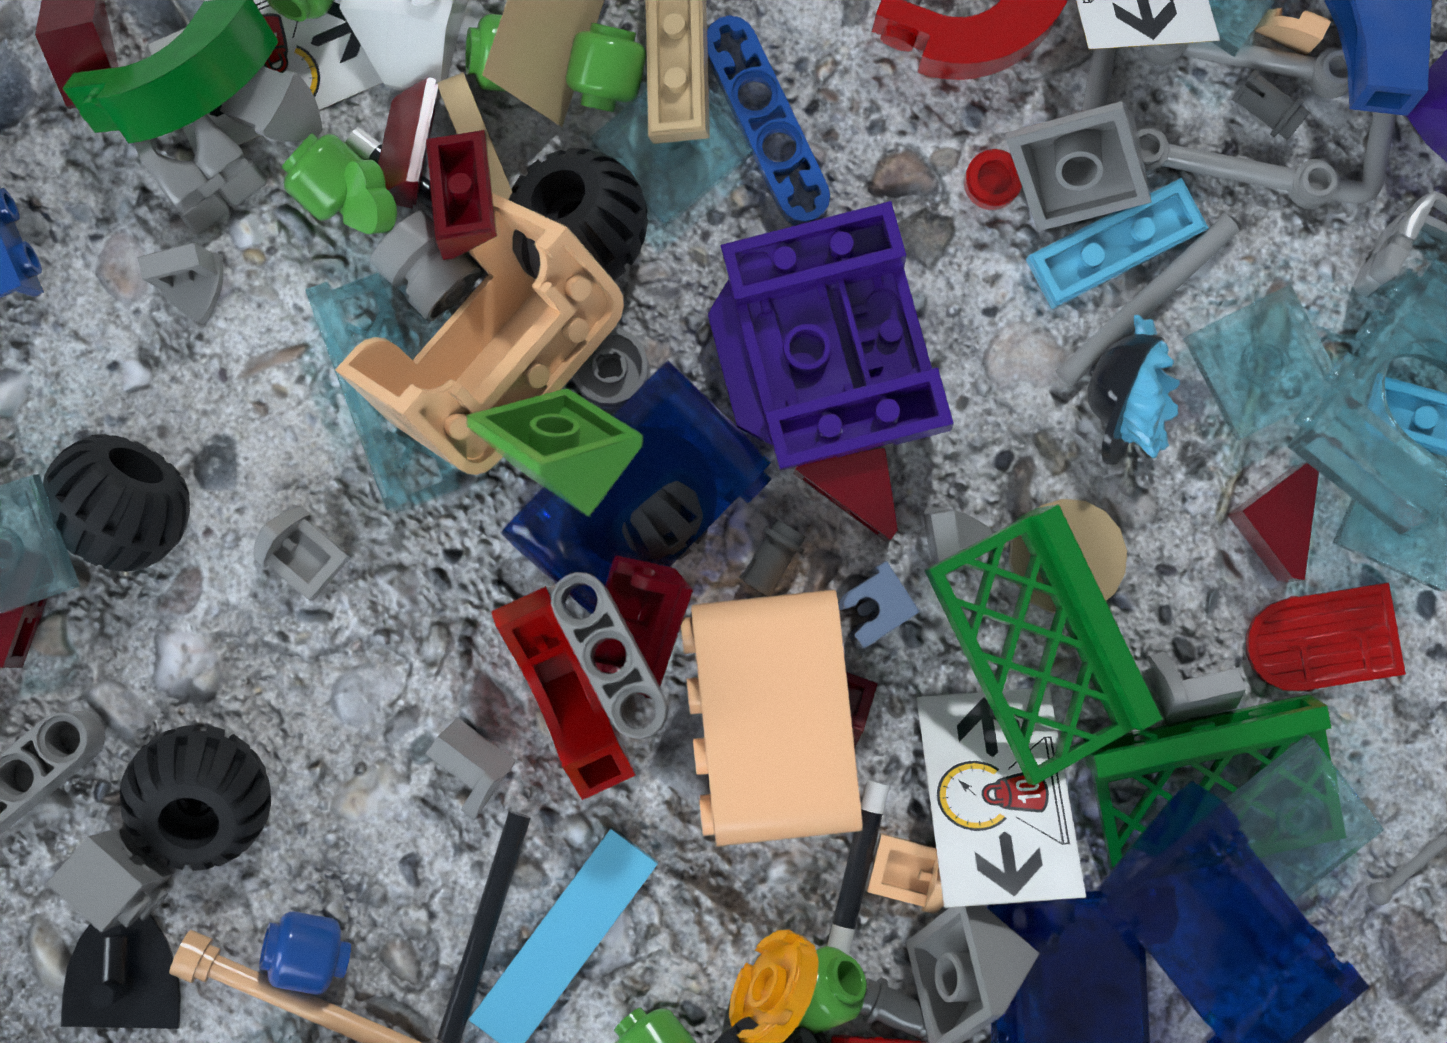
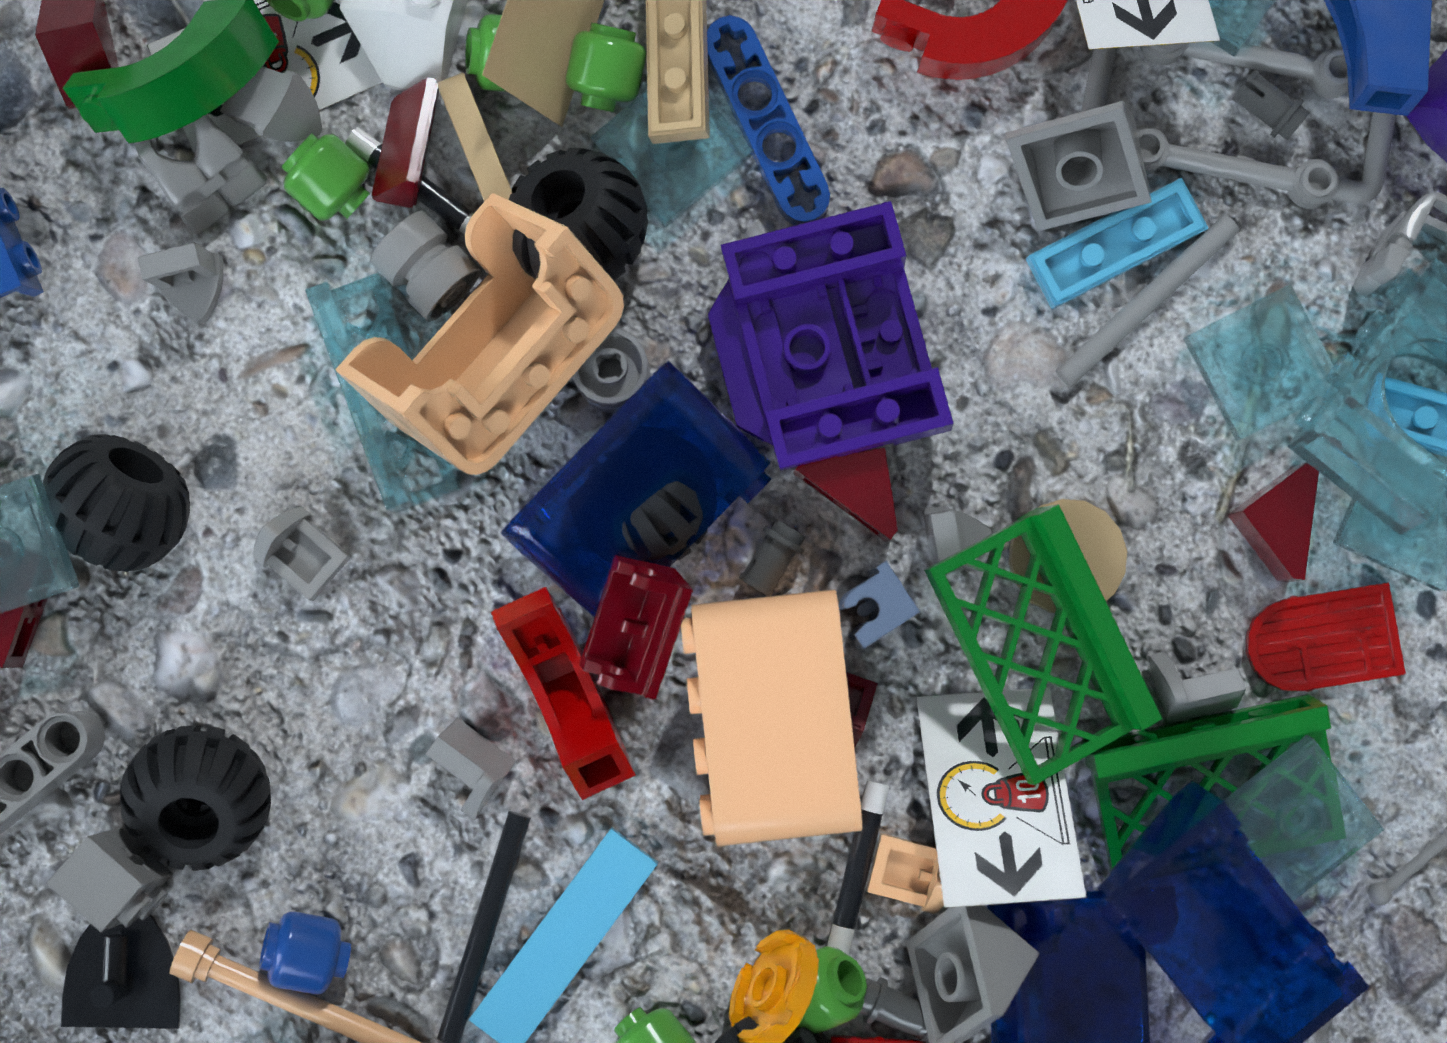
(368, 202): bright green tile -> none
(461, 192): dark red slope -> none
(561, 444): bright green slope -> none
(588, 634): light grey beam -> none
(992, 180): red tile -> none
(1132, 392): hair -> none
(1296, 34): light nougat tile -> none

